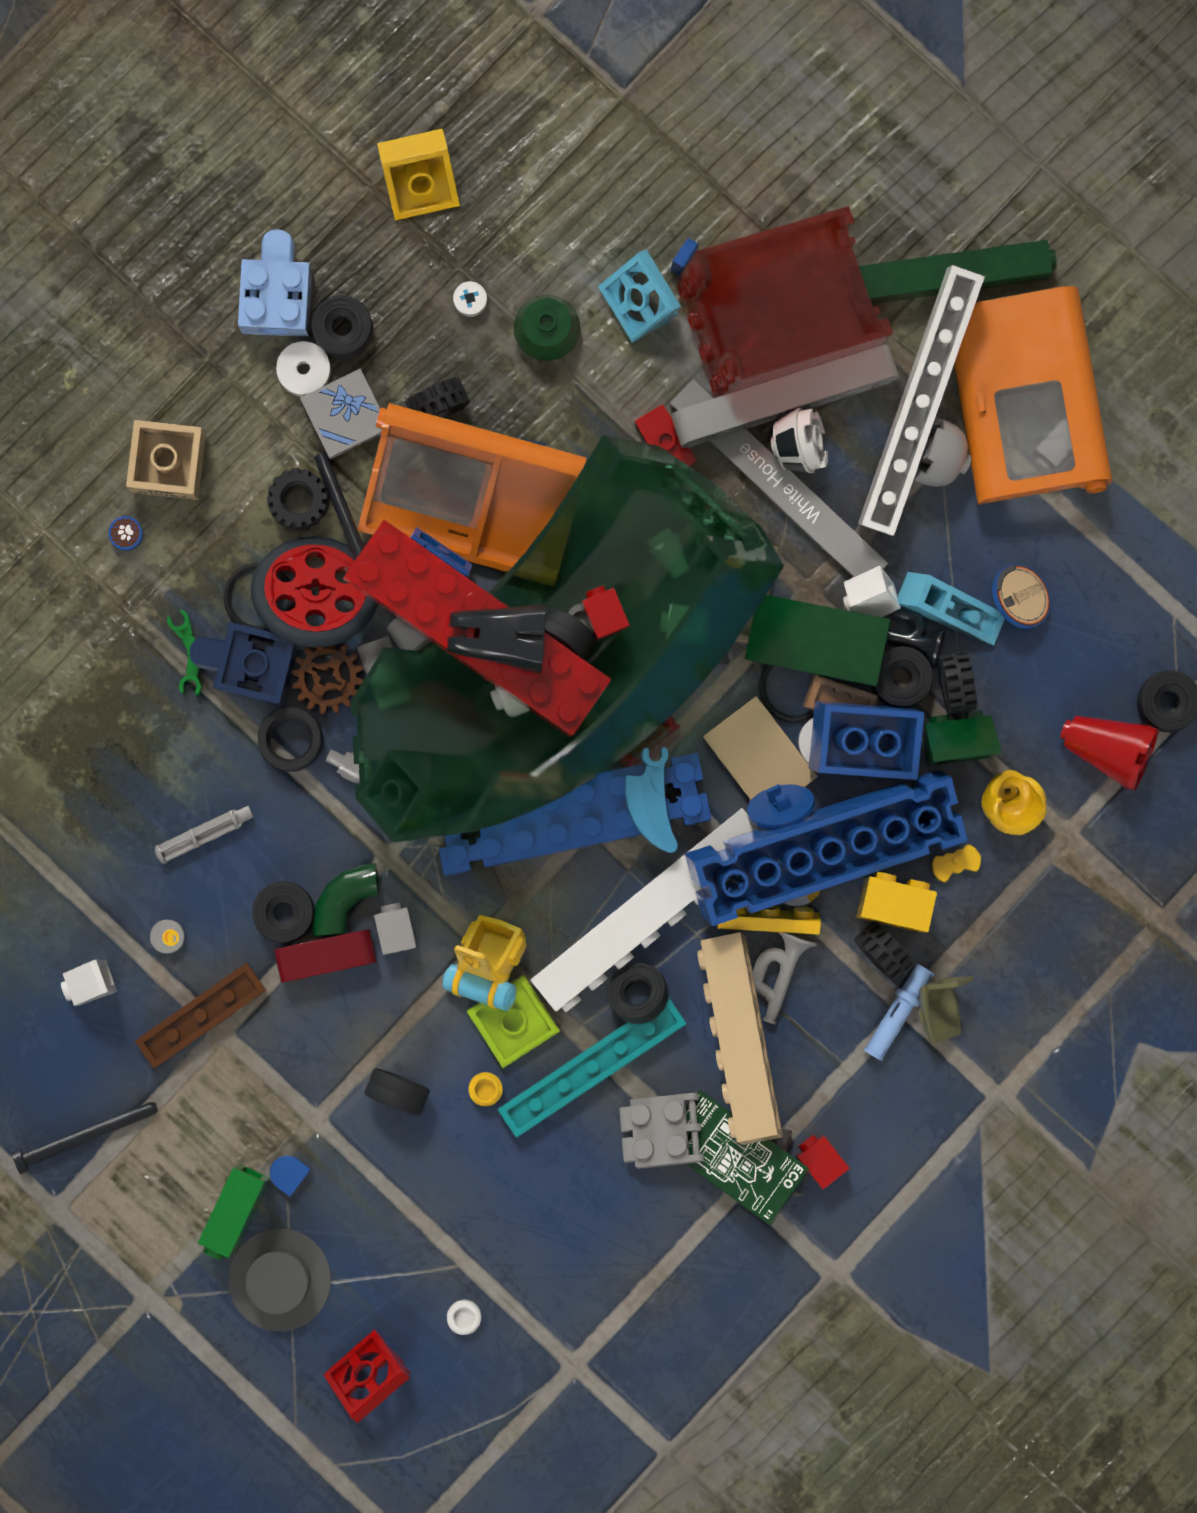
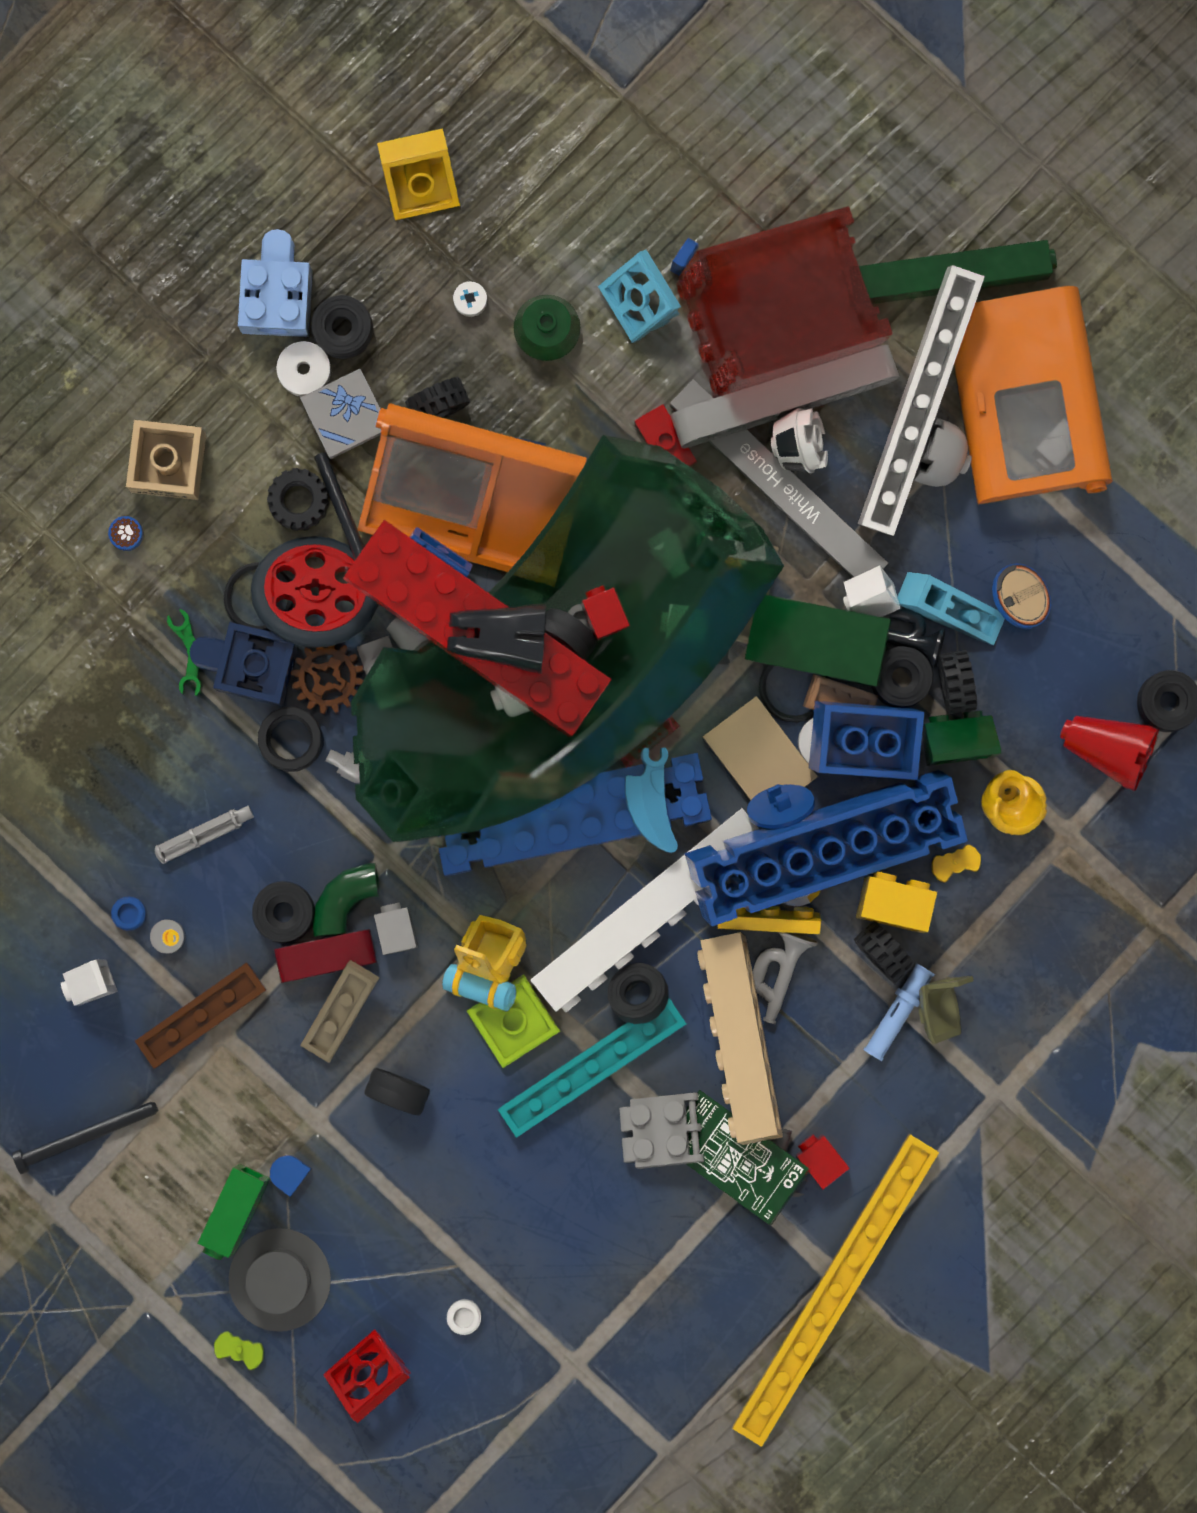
(128, 913): none -> blue tile
(228, 1345): none -> lime piece
(339, 1011): none -> dark tan tile
(485, 1089): yellow plate -> none
(835, 1290): none -> yellow plate

